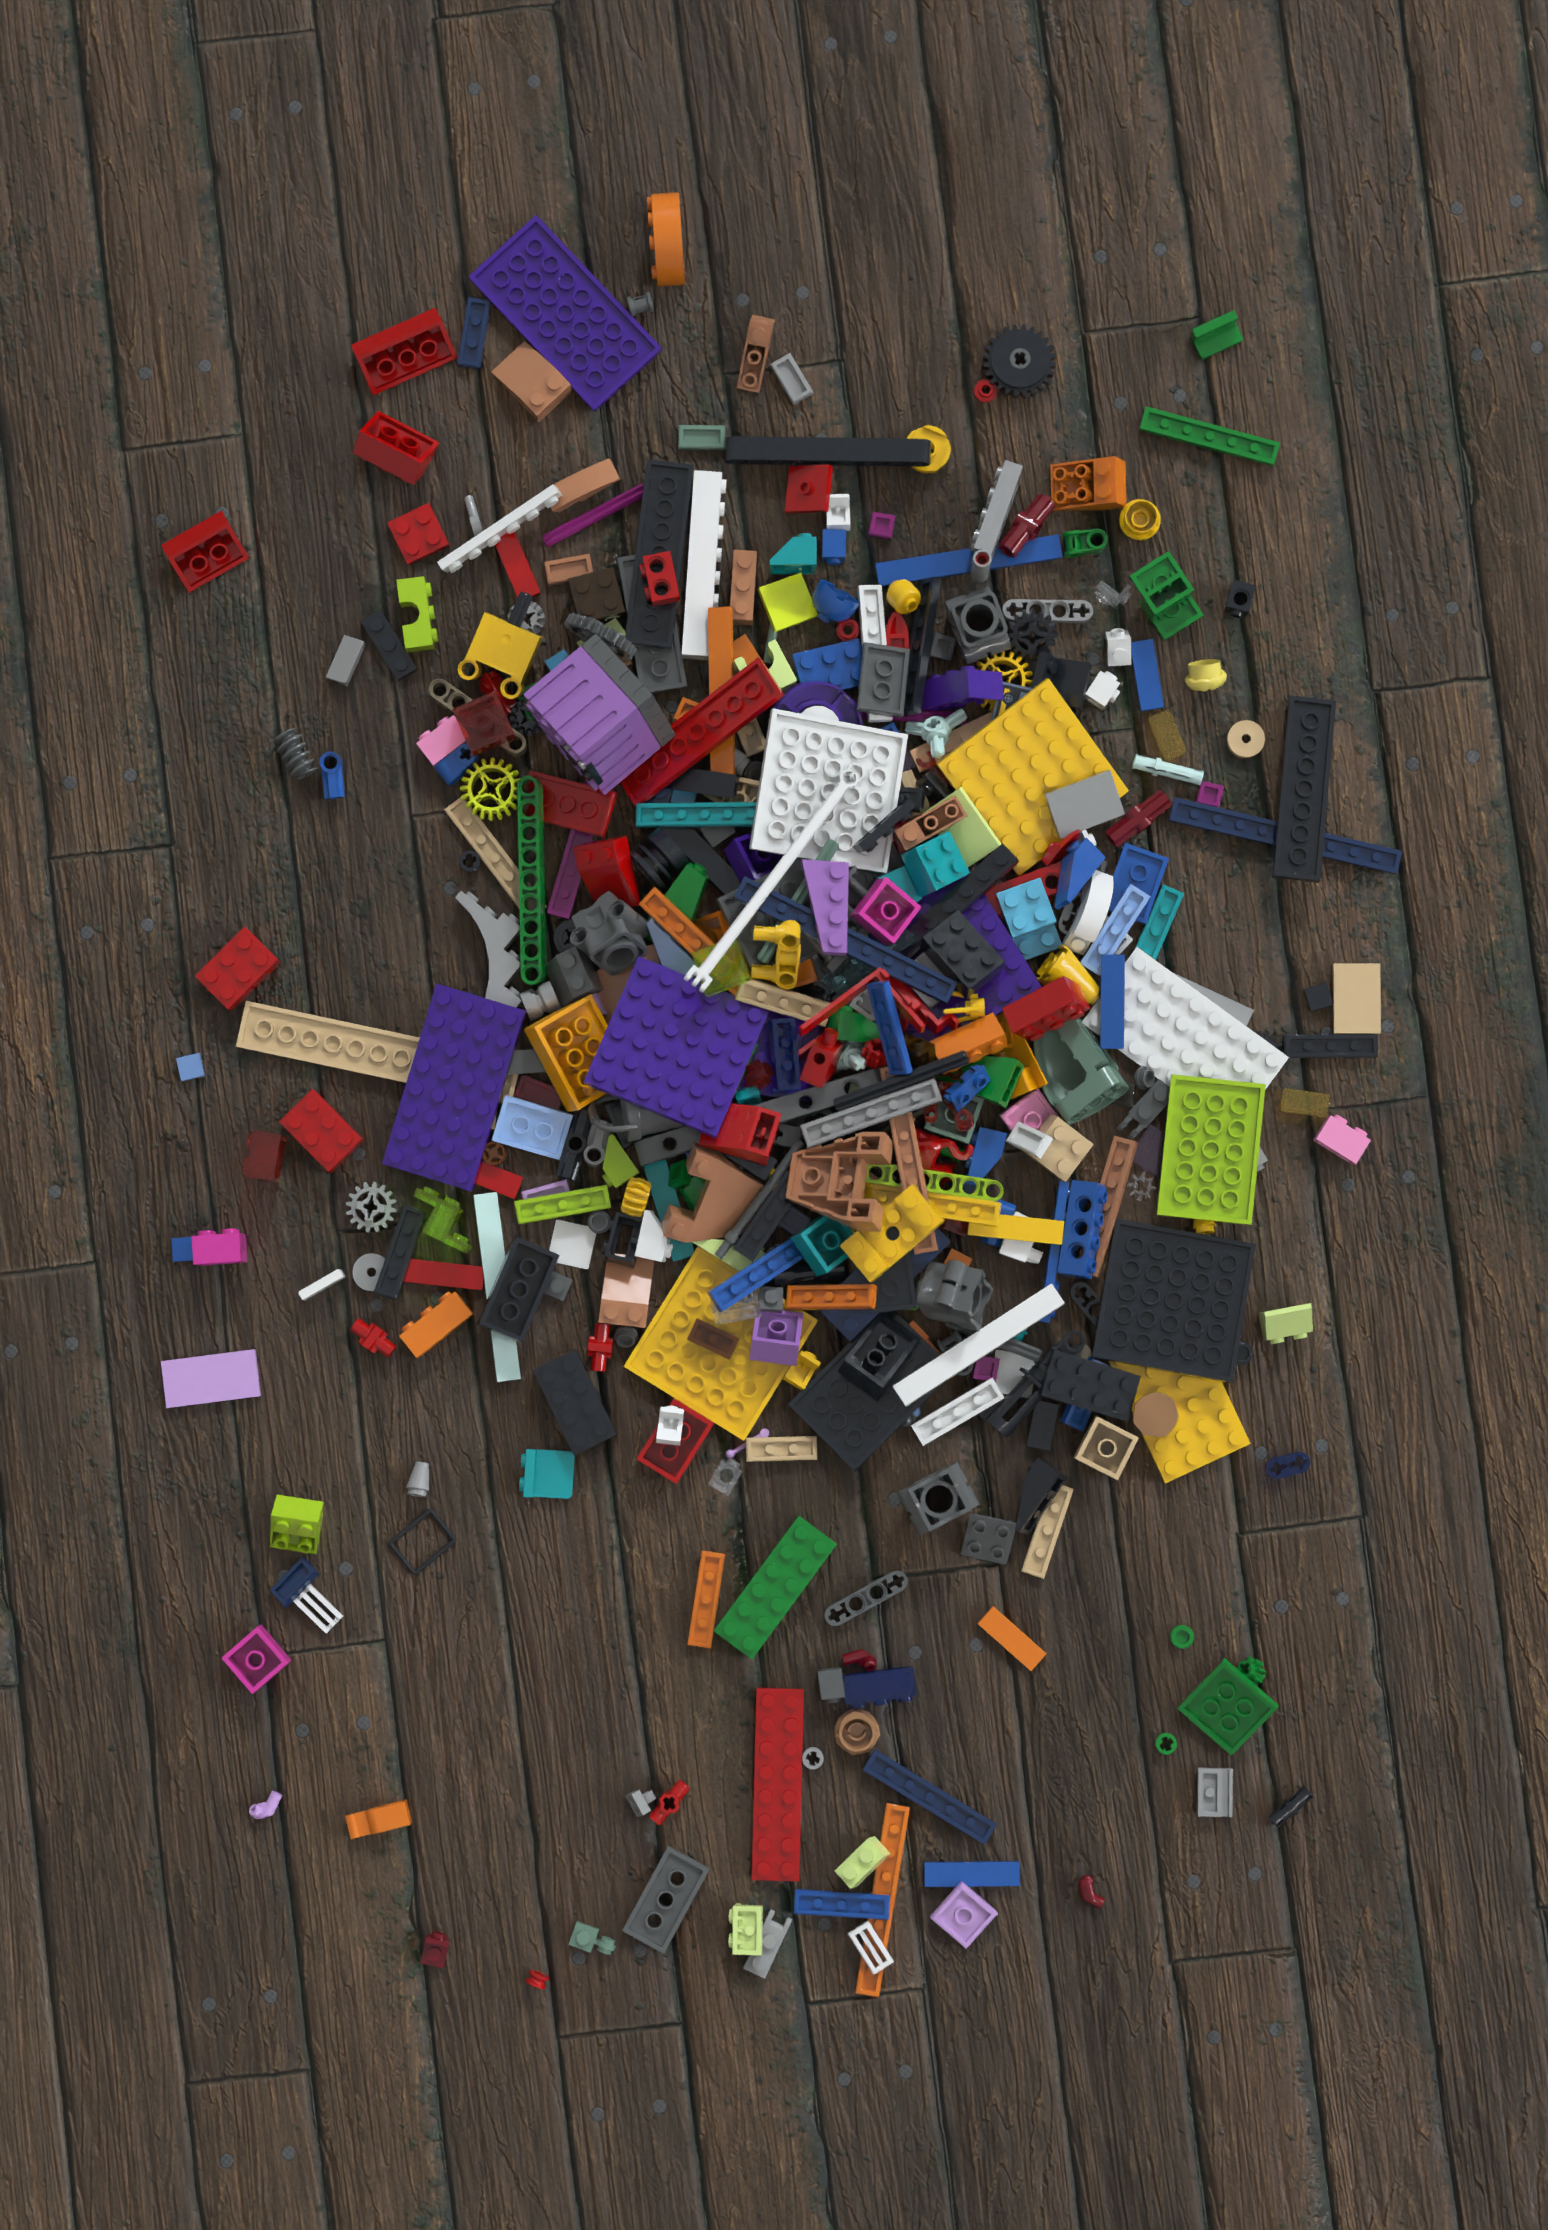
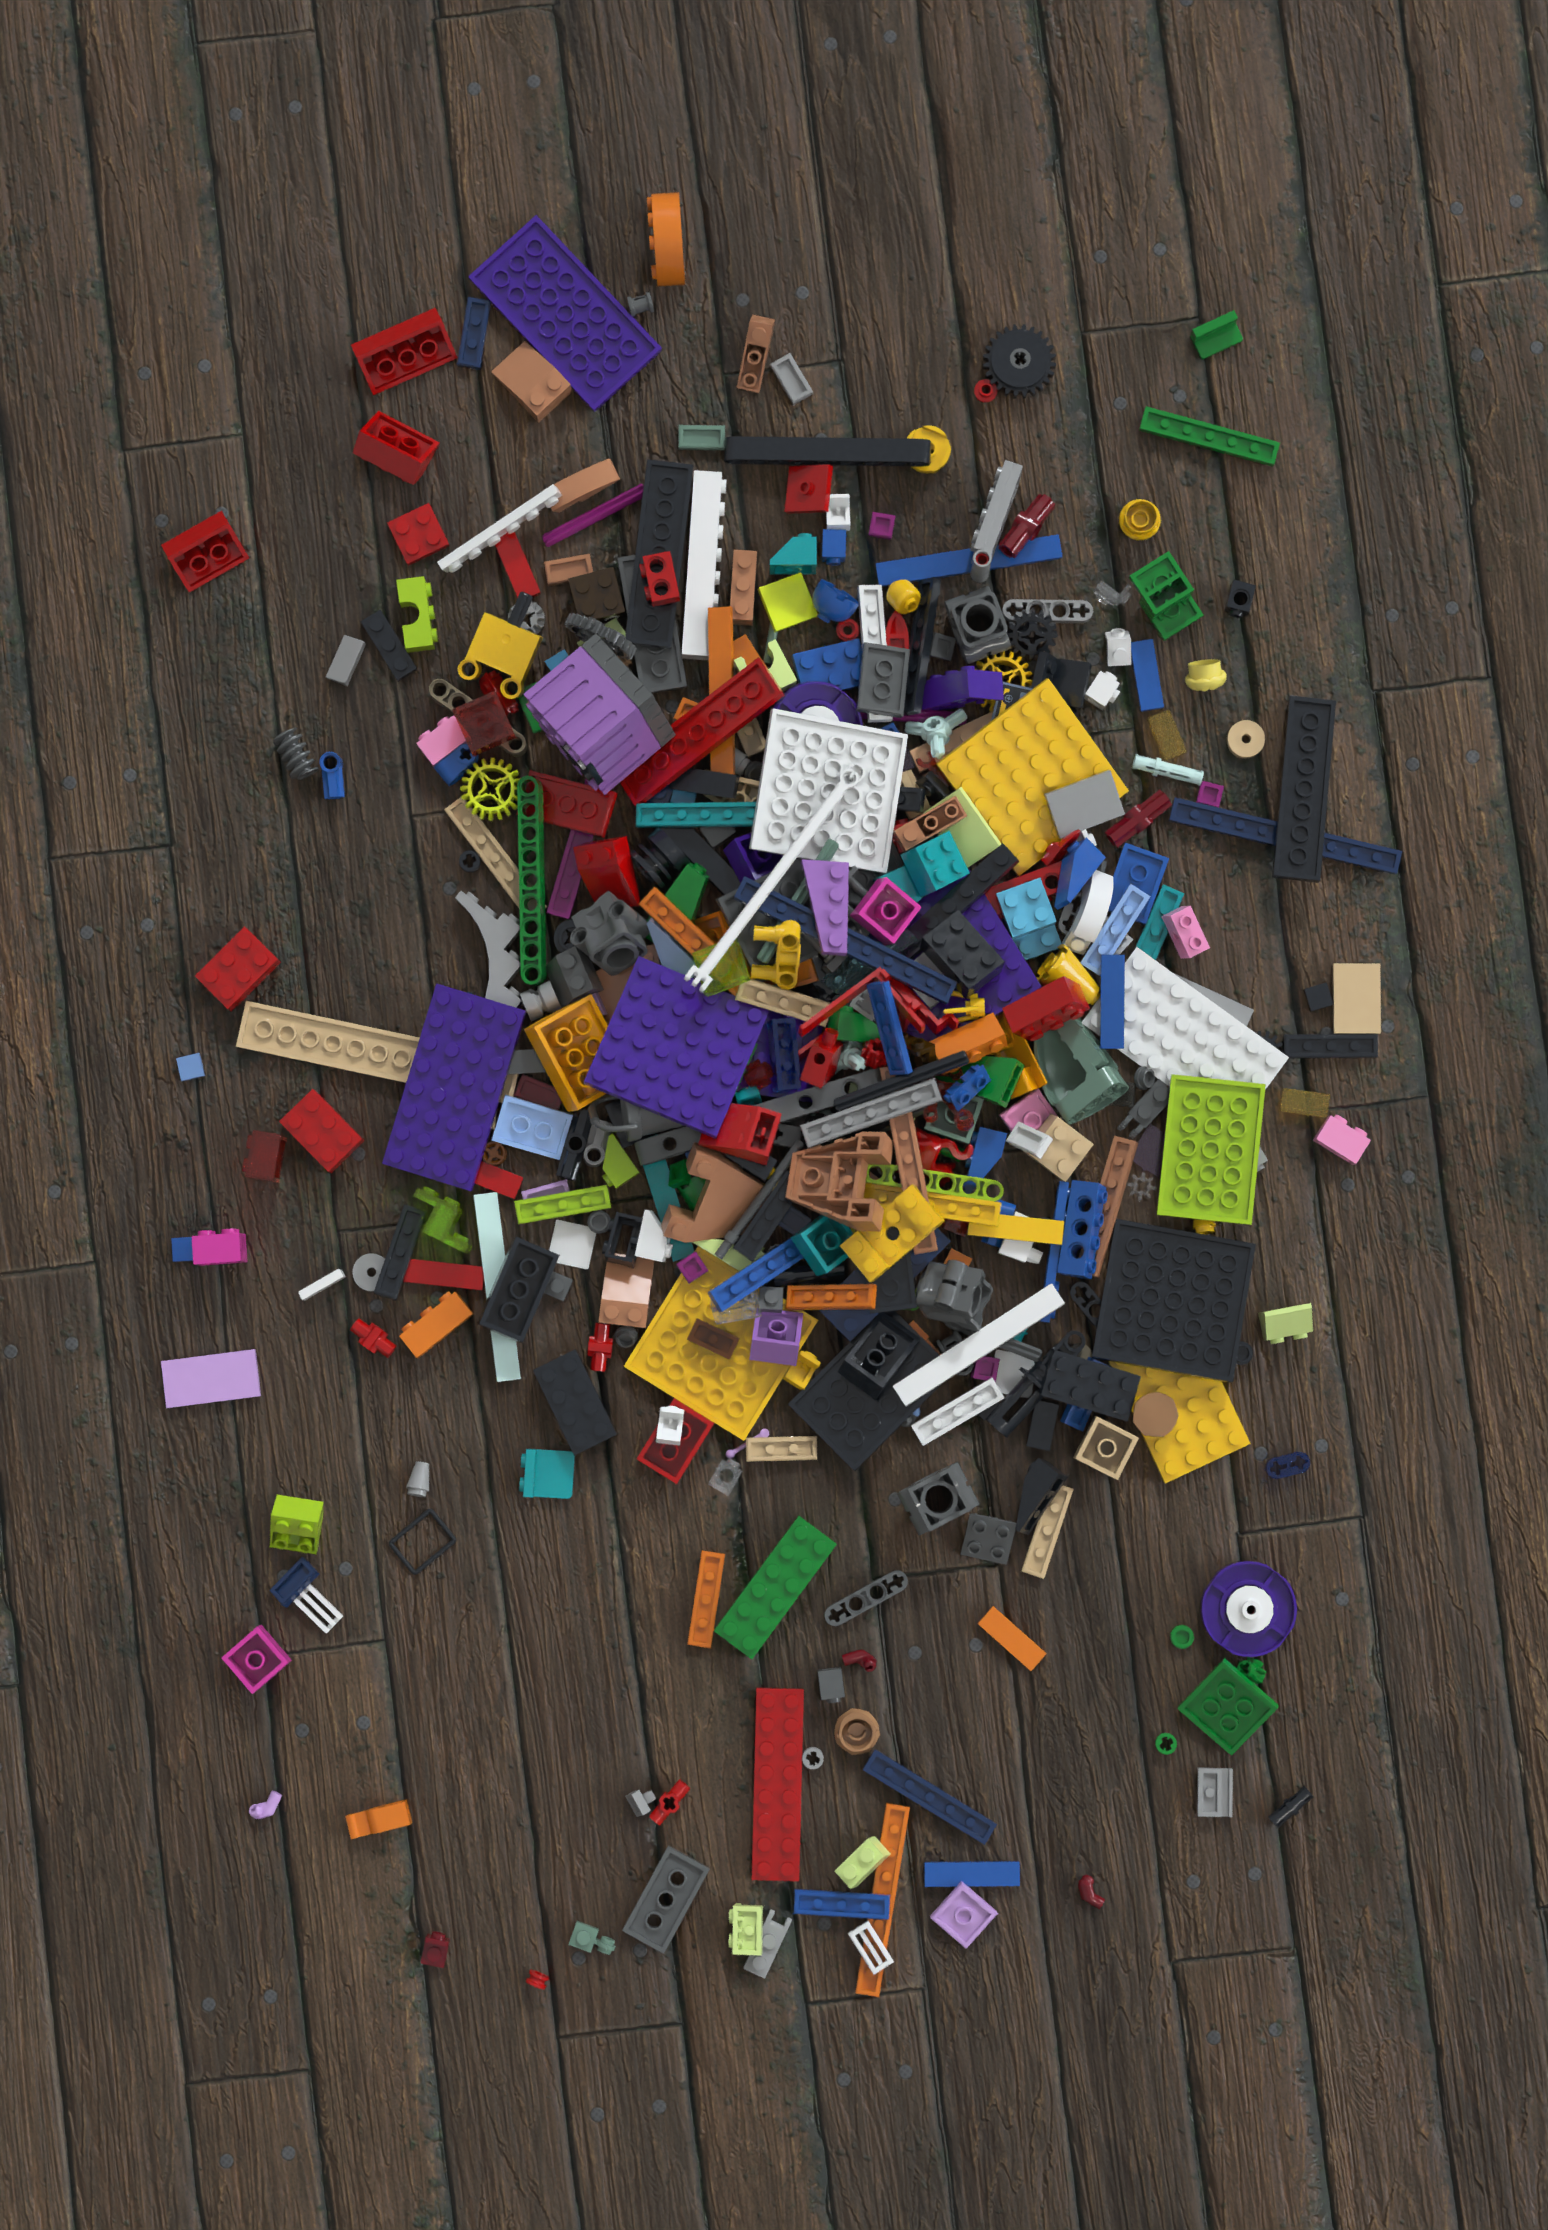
(381, 1208): light grey gear -> none
(473, 515): light grey bar -> none
(517, 717): black gear -> none
(636, 1197): yellow gear -> none
(692, 1267): none -> magenta tile
(879, 1686): clear blue brick -> none
(884, 827): black plate -> none
(1082, 542): green piece -> none
(1089, 484): orange slope -> none
(1185, 932): none -> bright pink brick
(1226, 1604): none -> dark purple piece

